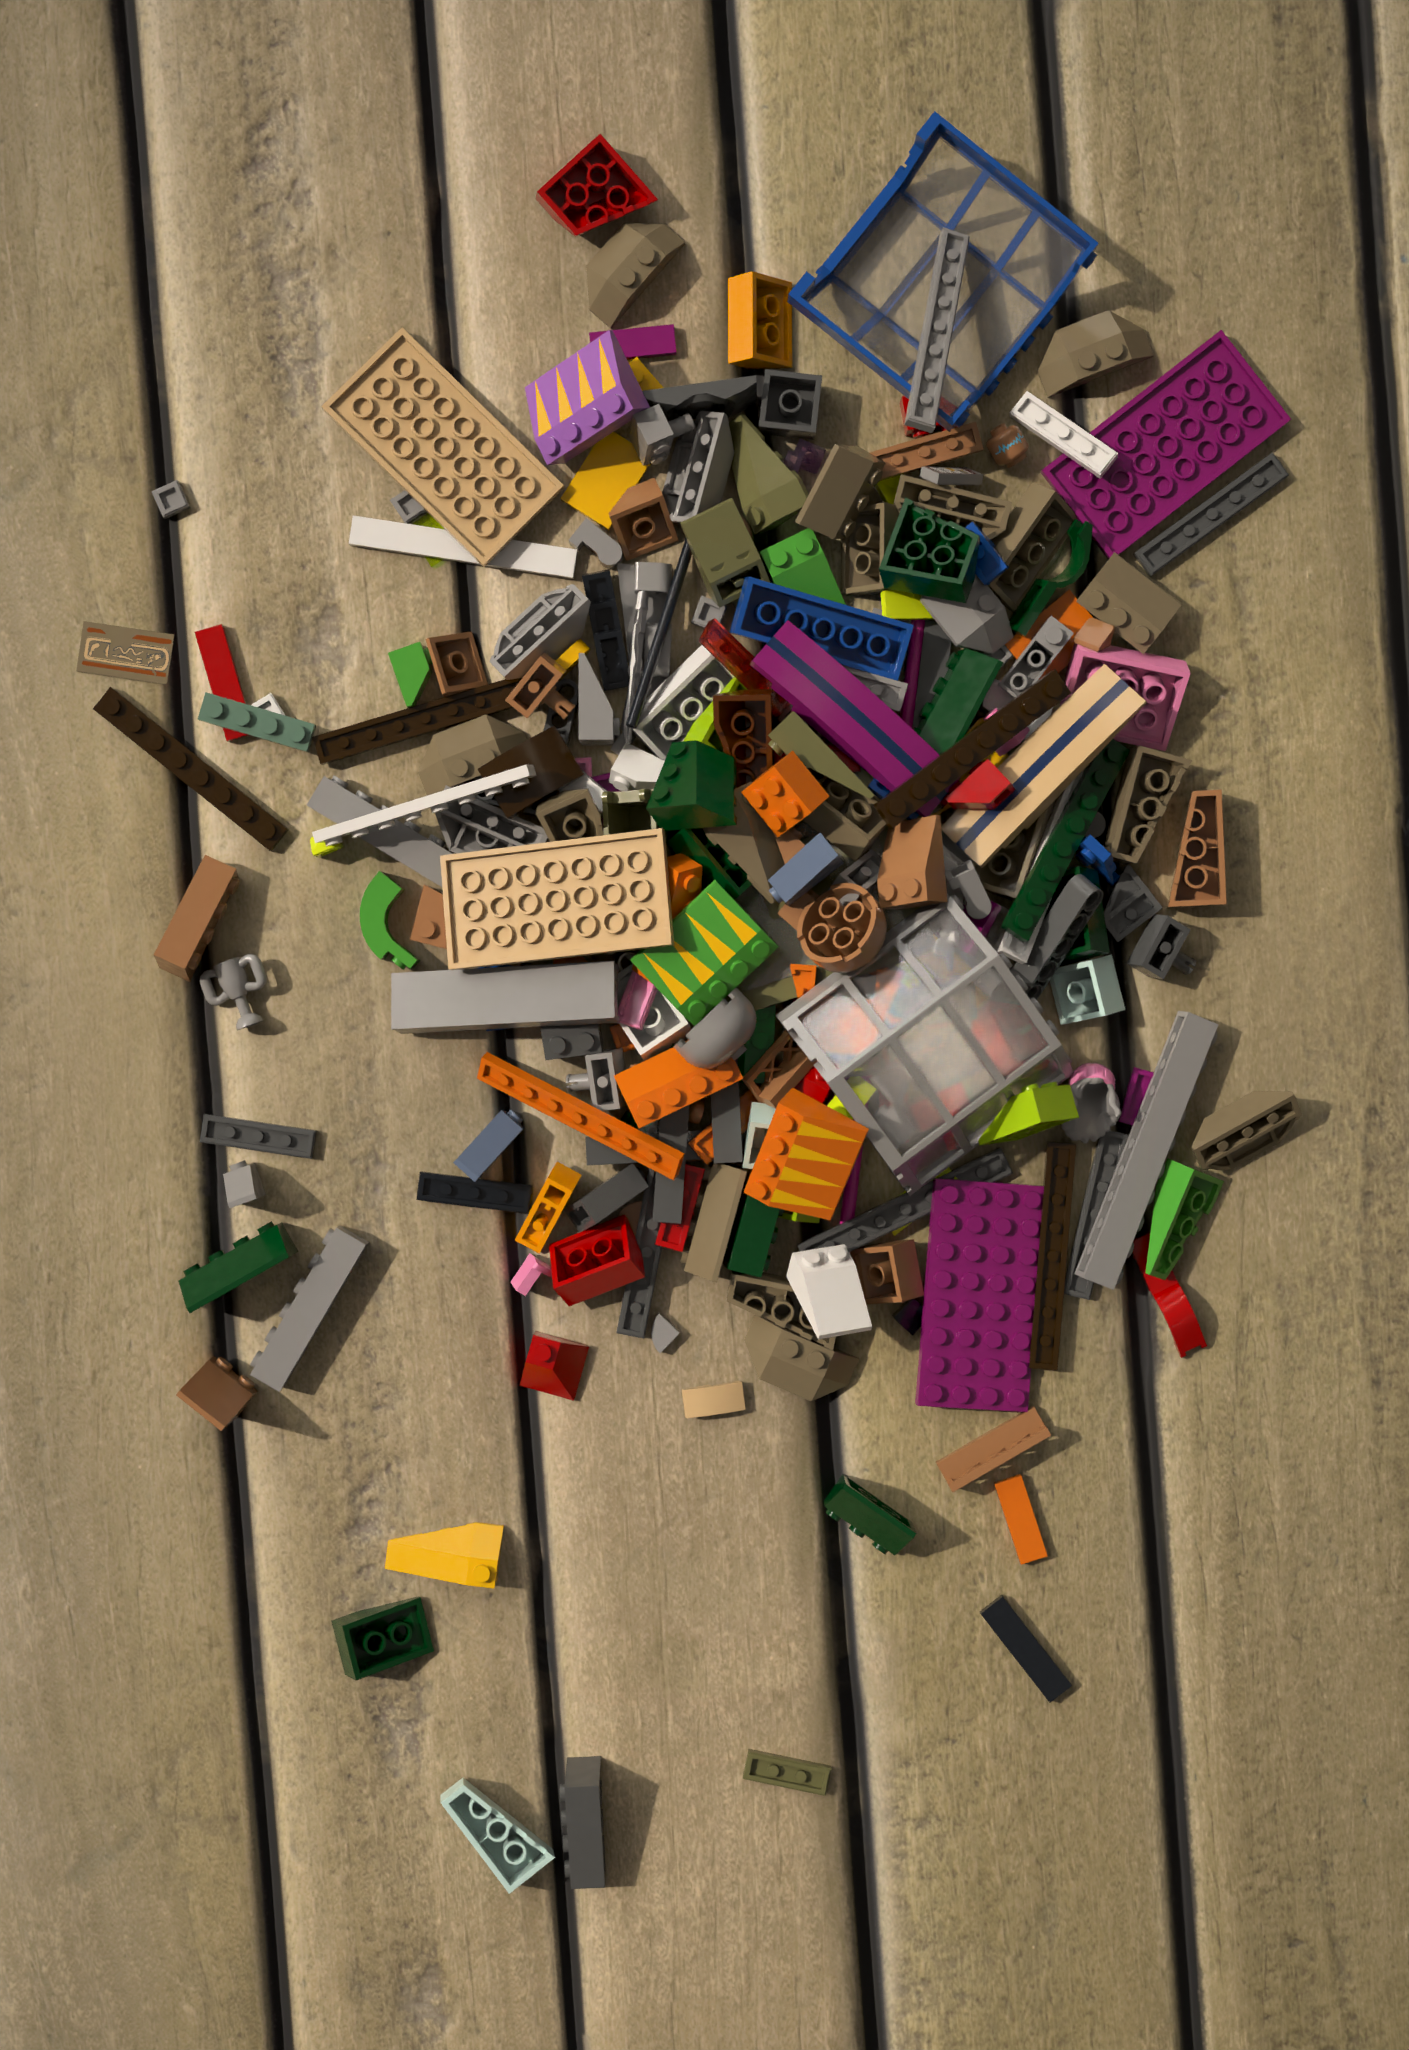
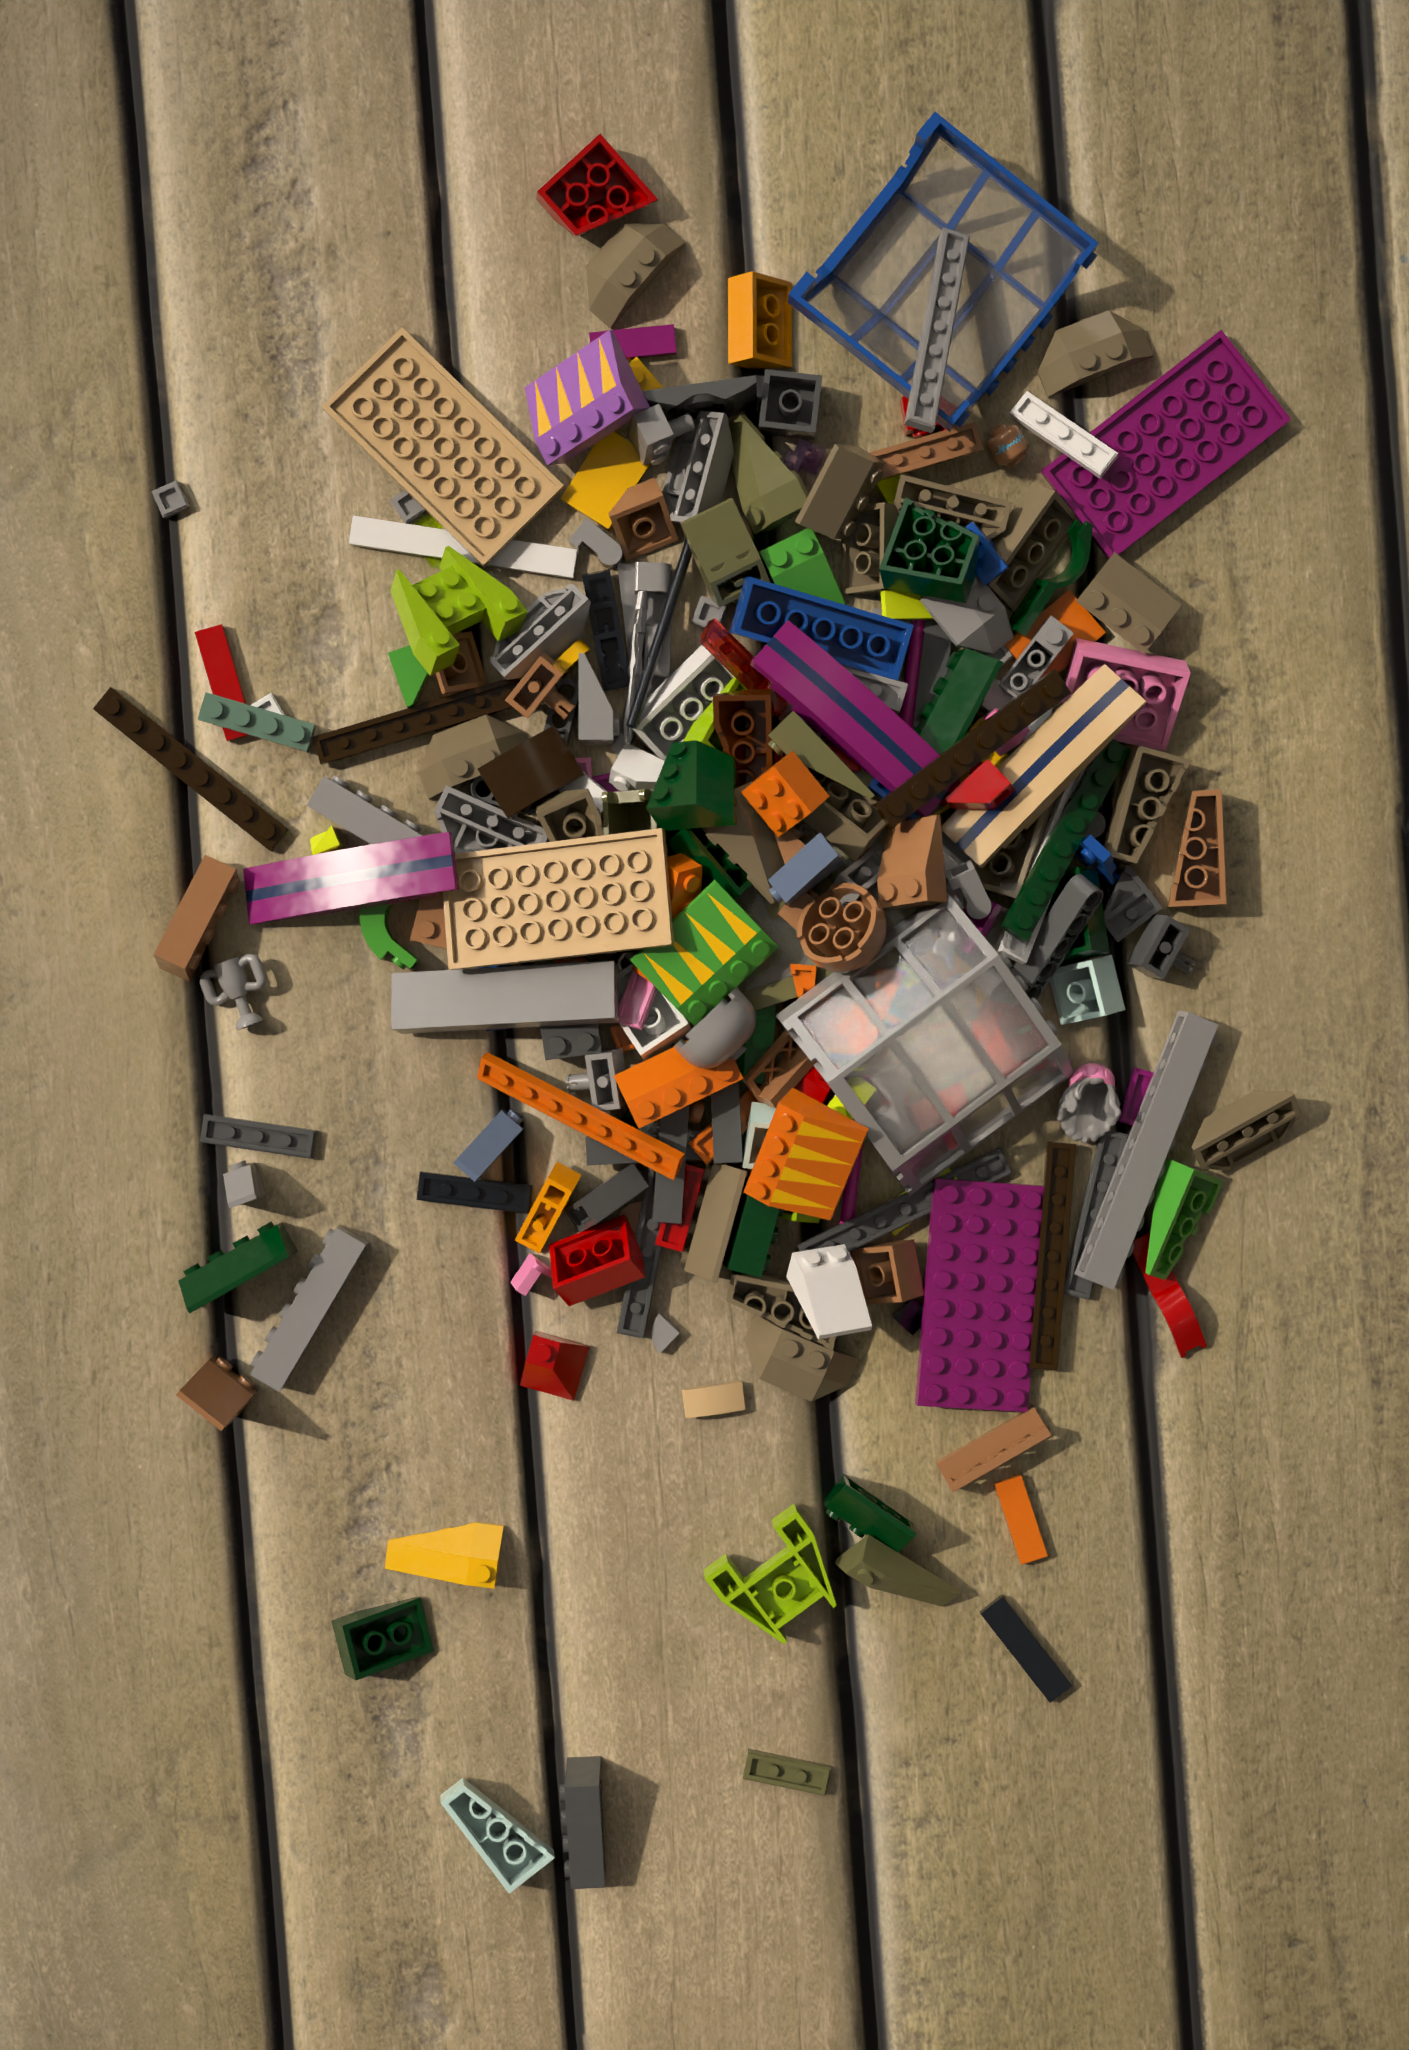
(125, 652): dark tan sticker -> none
(351, 878): none -> slope
(436, 802): white plate -> none
(450, 603): none -> lime wedge
(780, 1585): none -> lime wedge
(891, 1572): none -> olive wedge
(951, 475): light grey tile -> none
(1031, 1113): lime slope -> none
(1095, 635): medium nougat slope -> none
(1211, 514): dark grey tile -> none

